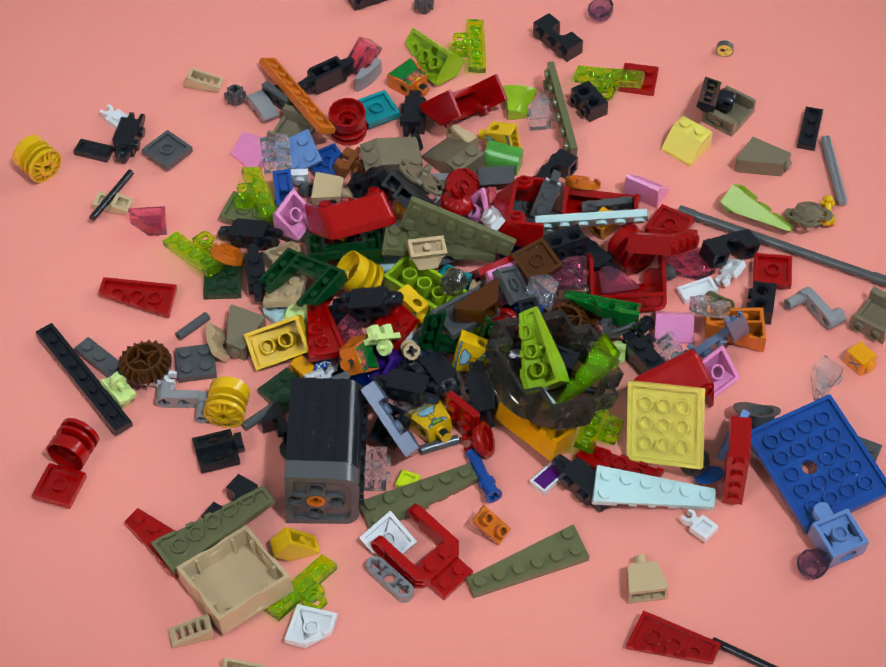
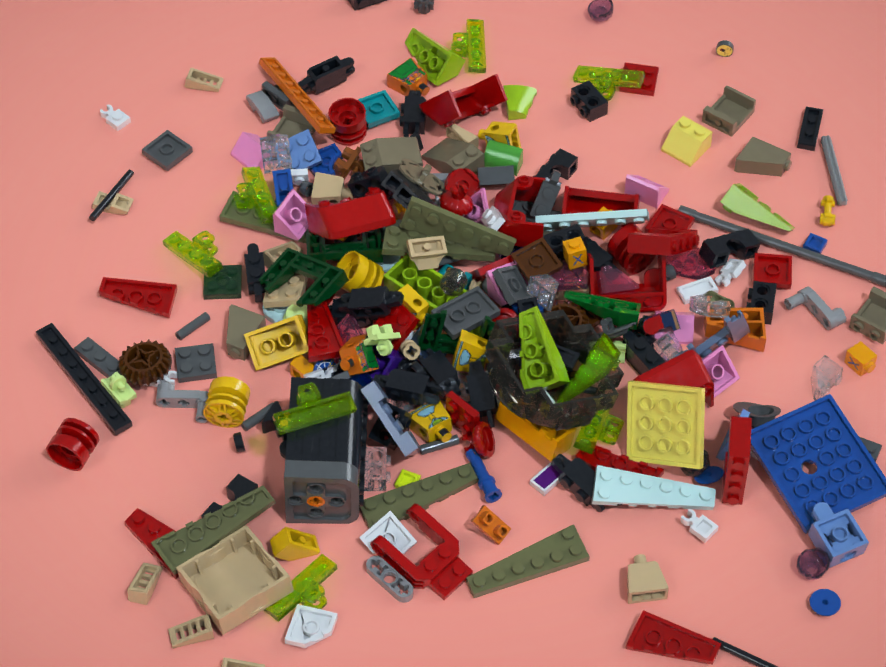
(36, 158): yellow wheel -> none
(59, 485): red plate -> none
(93, 150): black tile -> none
(128, 137): black hinge -> none
(143, 595): none -> tan slope
(149, 220): clear pink slope -> none
(216, 340): tan slope -> none
(216, 451): black slope -> none
(227, 254): orange tile -> none
(235, 95): dark grey gear -> none
(251, 231): black hinge -> none
(278, 389): clear green plate -> none
(313, 409): none -> clear neon green plate
(364, 53): clear pink slope -> none
(367, 76): light grey slope -> none
(478, 304): reddish brown slope -> none
(491, 192): coral axle -> none
(539, 113): clear slope -> none
(555, 93): olive wing -> none
(565, 46): black arch -> none
(575, 253): none -> light orange brick
(582, 182): orange tile -> none
(614, 204): dark grey hinge -> none
(659, 321): none -> leg
(713, 97): black plate -> none
(808, 214): dark tan shield -> none
(815, 243): none -> blue tile
(825, 602): none -> blue piece

